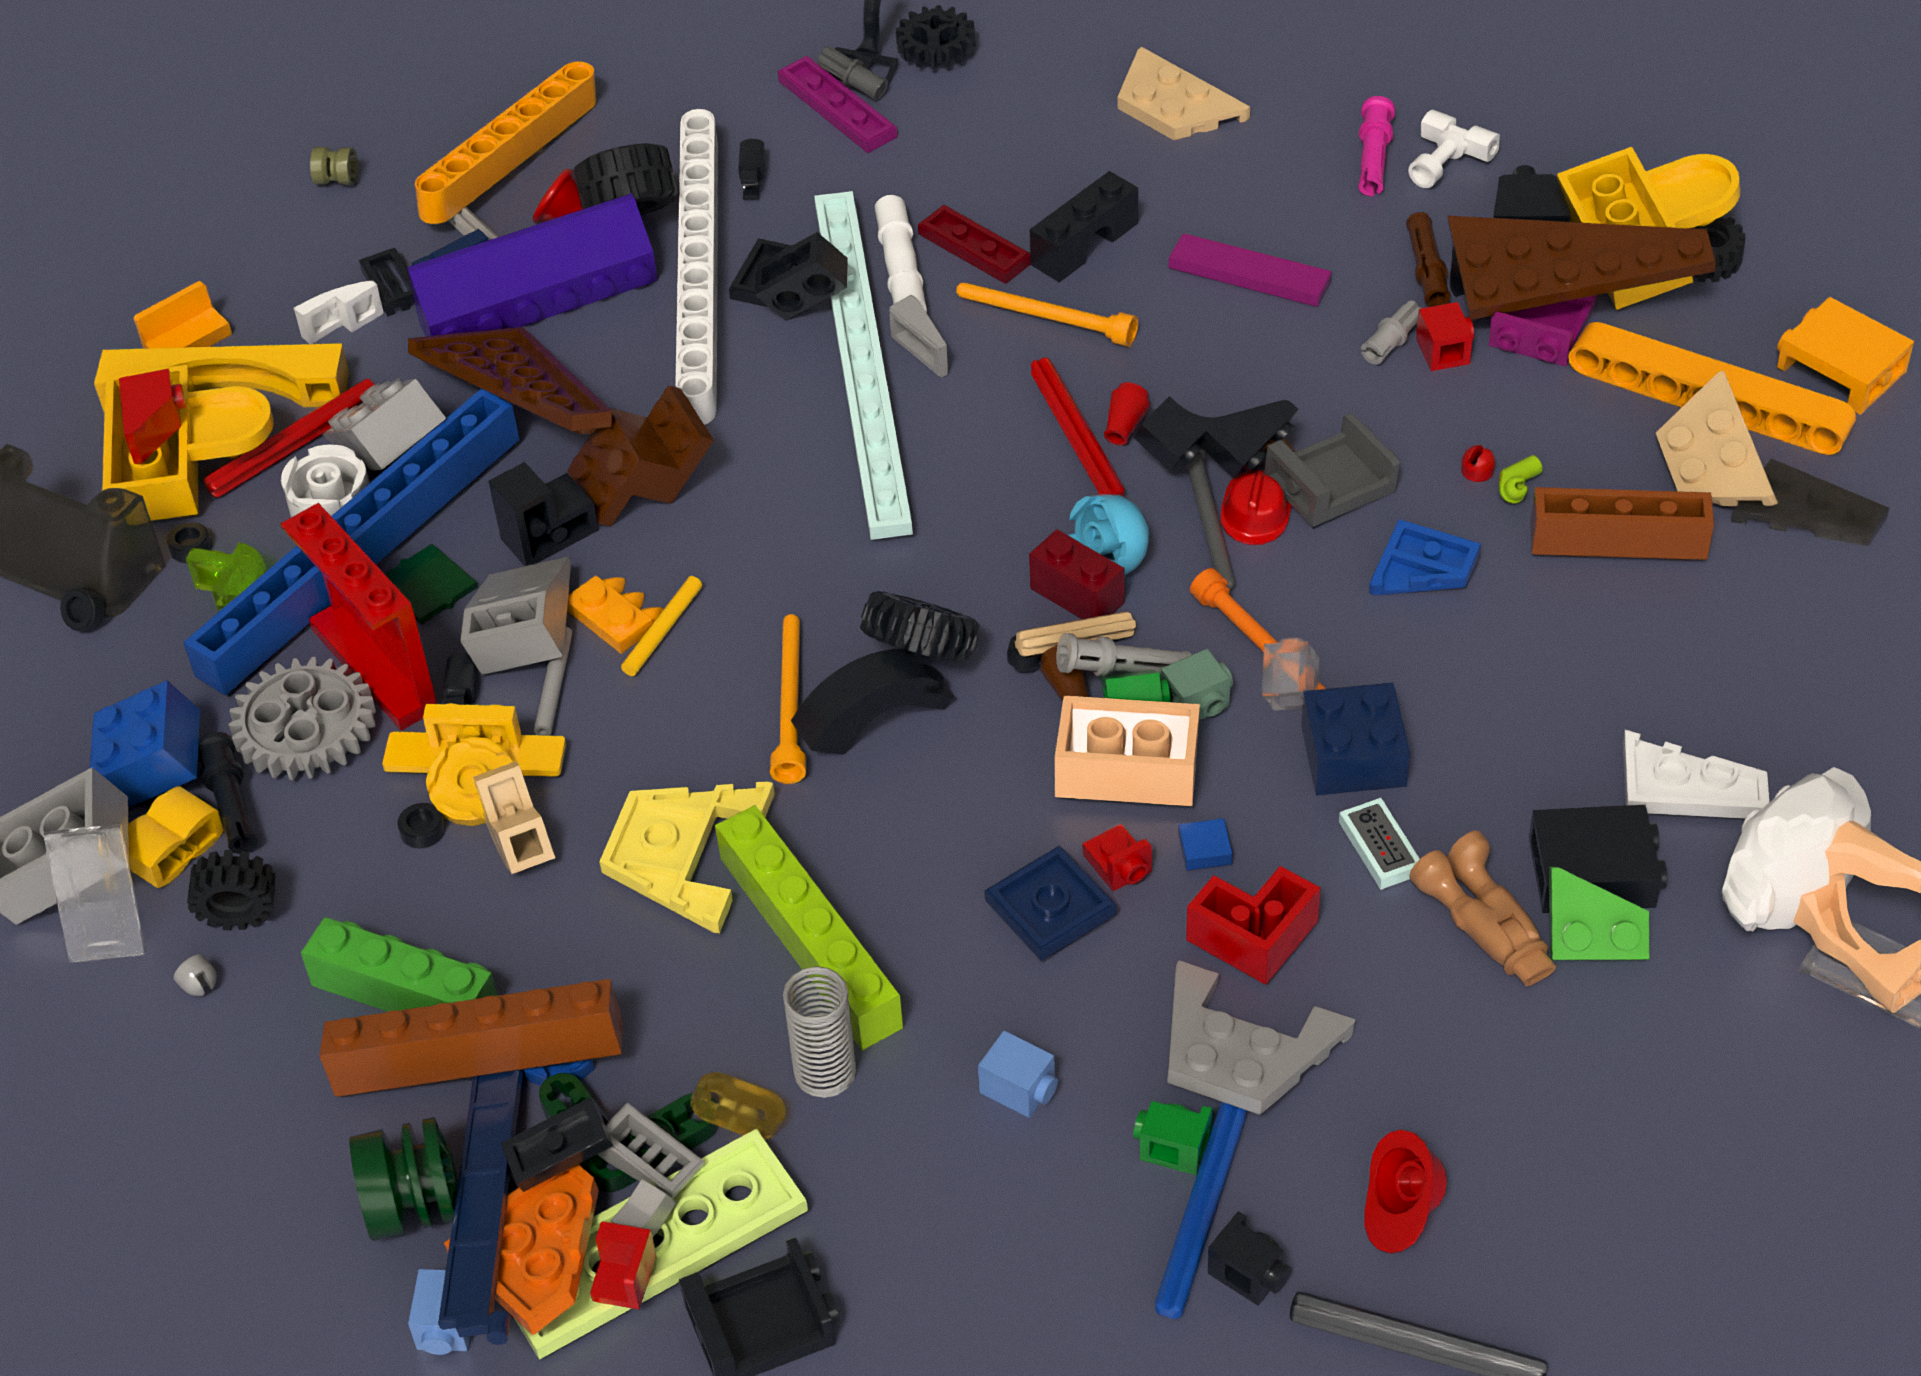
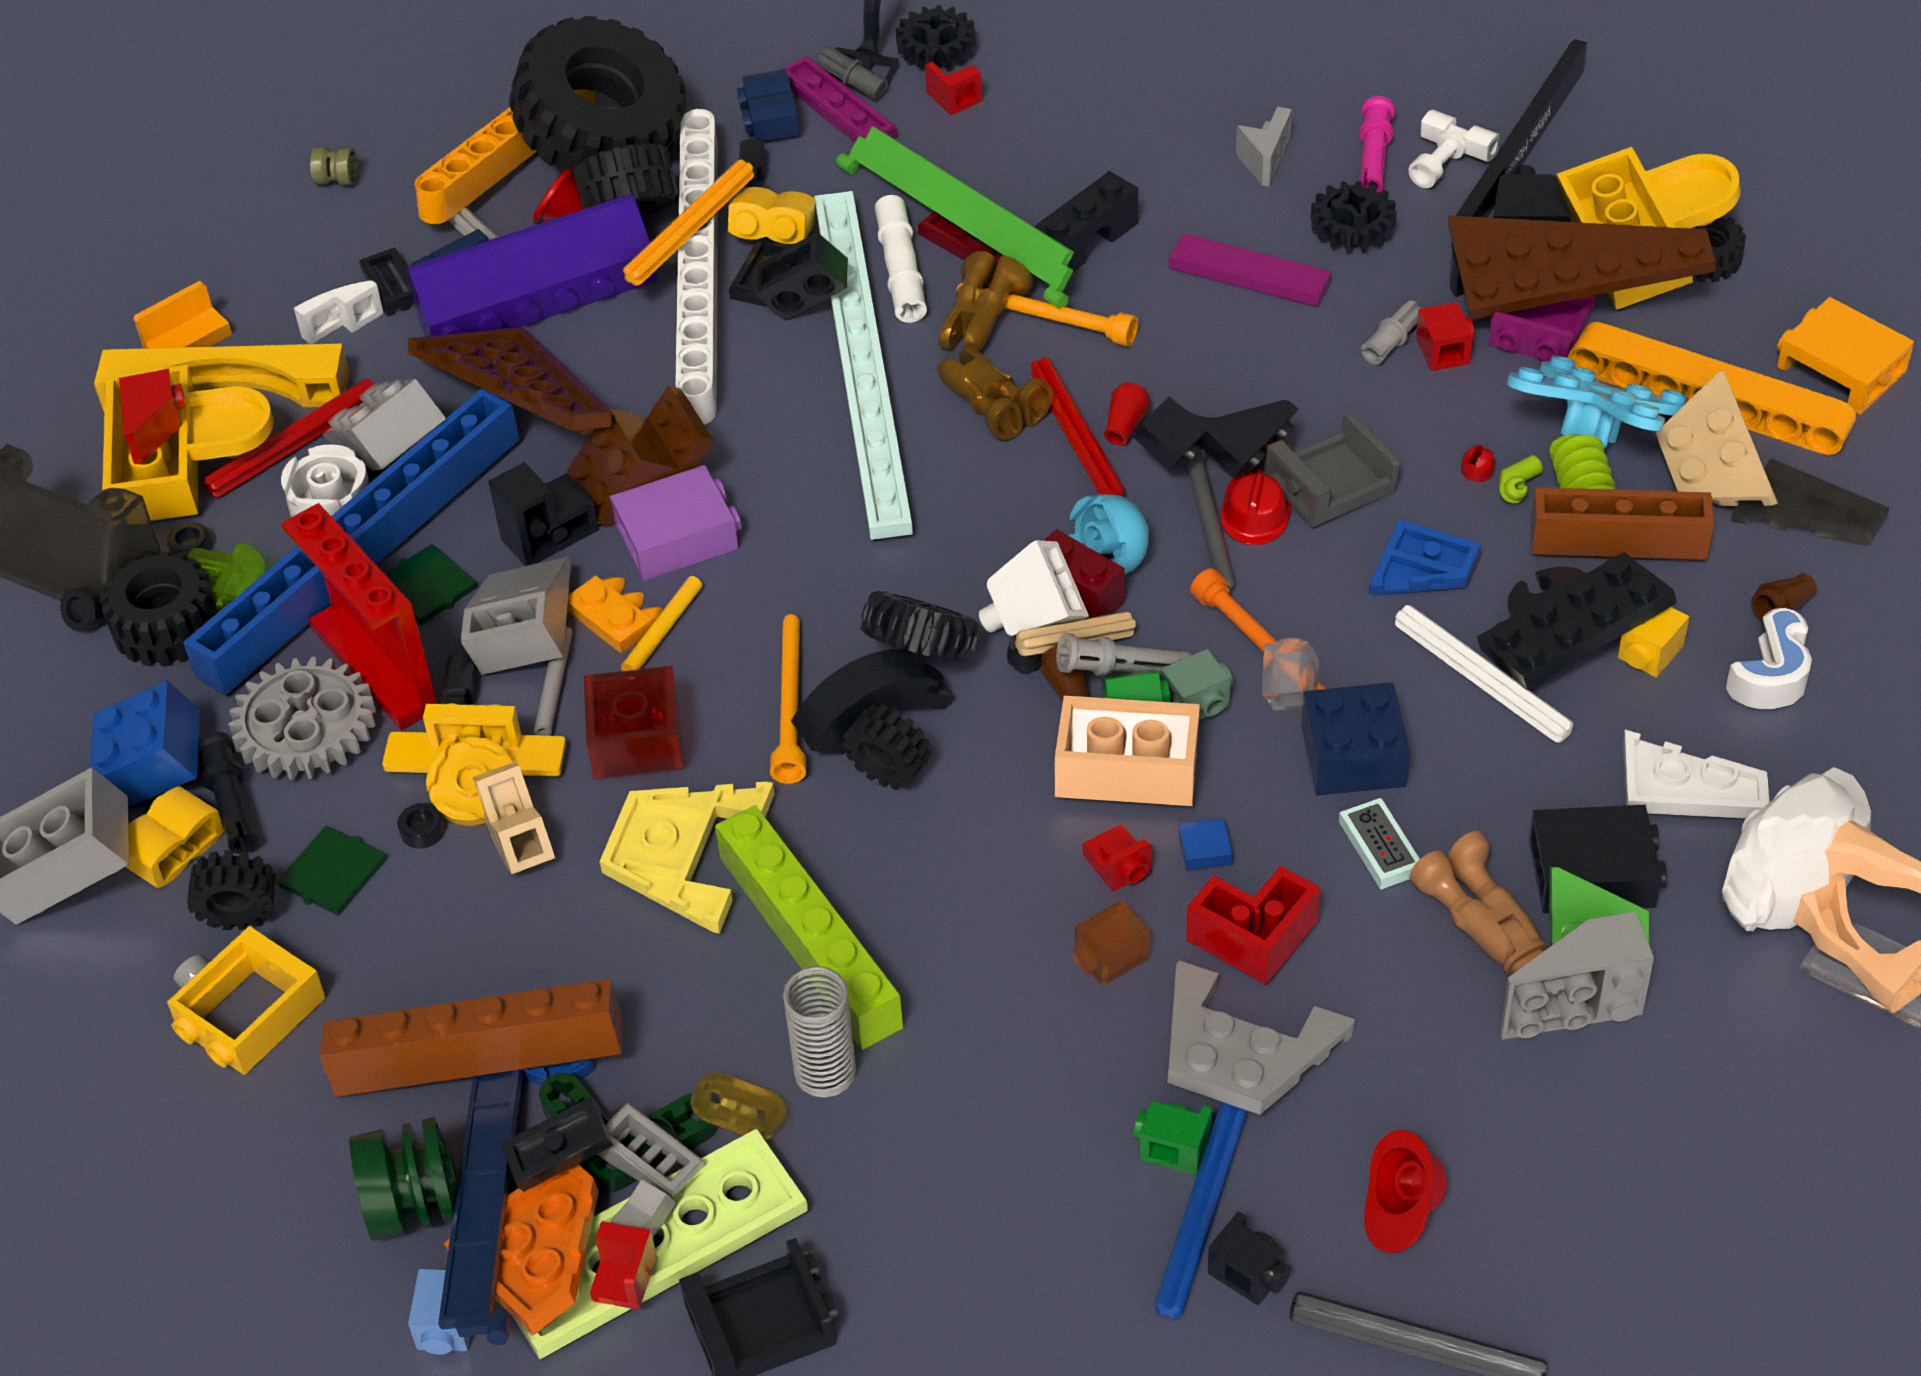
(94, 893): clear piece -> none
(157, 606): none -> black tyre
(221, 976): none -> yellow window
(332, 870): none -> dark green piece
(388, 971): bright green brick -> none
(601, 59): none -> black tyre
(632, 722): none -> clear red brick
(675, 522): none -> medium lavender brick
(688, 223): none -> light orange axle
(763, 213): none -> yellow brick
(769, 105): none -> dark blue brick
(886, 747): none -> black tyre
(918, 335): light grey slope -> none
(956, 90): none -> red panel
(965, 208): none -> bright green piece
(978, 308): none -> pearl gold piece
(995, 393): none -> pearl gold piece
(1017, 1074): medium blue brick -> none
(1032, 591): none -> white torso
(1050, 902): dark blue plate -> none
(1111, 943): none -> clear orange brick
(1174, 99): tan wing -> none
(1264, 148): none -> light grey slope
(1353, 215): none -> black gear
(1430, 269): reddish brown pin -> none
(1484, 674): none -> white axle
(1527, 130): none -> black tile
(1572, 616): none -> black plate
(1581, 462): none -> lime piece
(1581, 980): none -> light grey slope
(1593, 405): none -> medium azure piece
(1655, 641): none -> yellow brick
(1783, 593): none -> reddish brown cone
(1785, 665): none -> white animal

